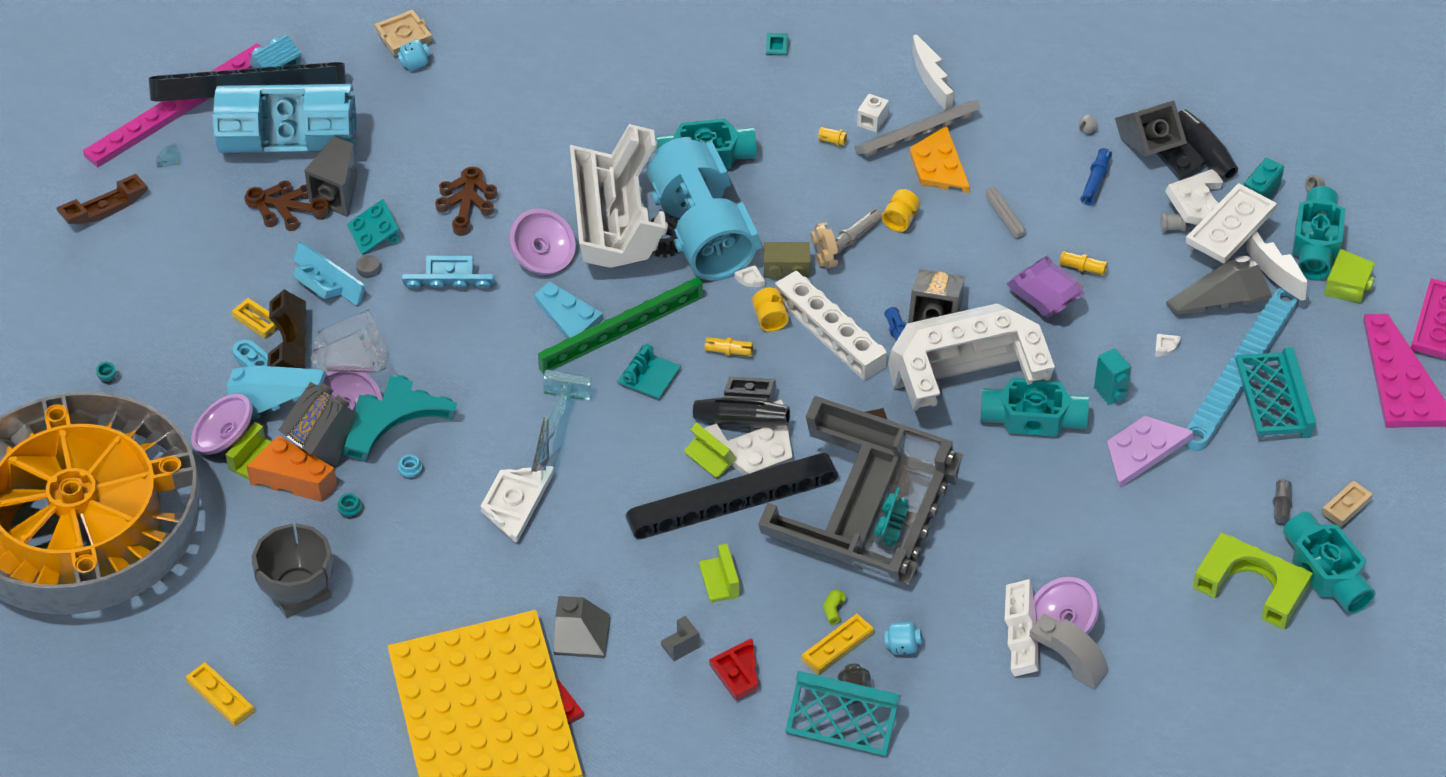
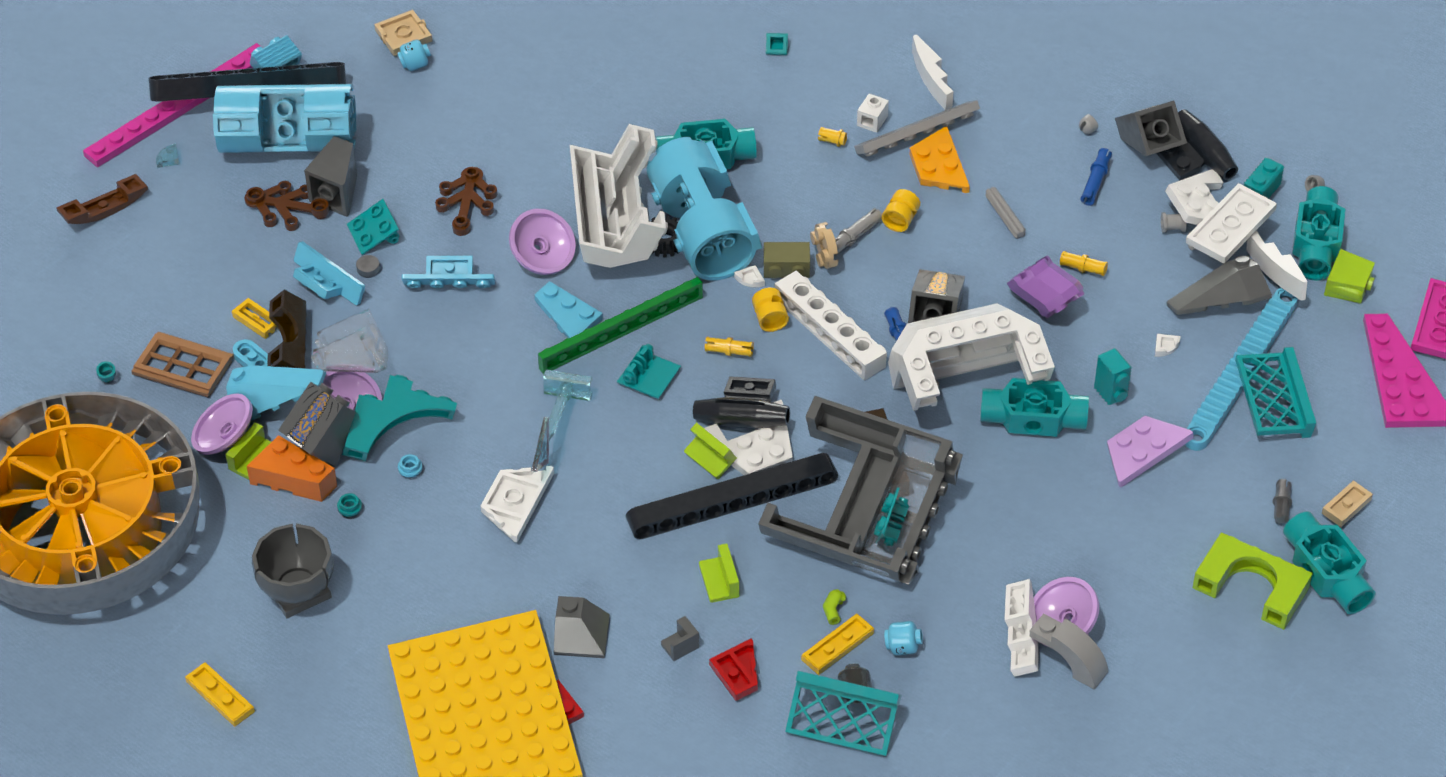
(181, 345): none -> medium nougat piece

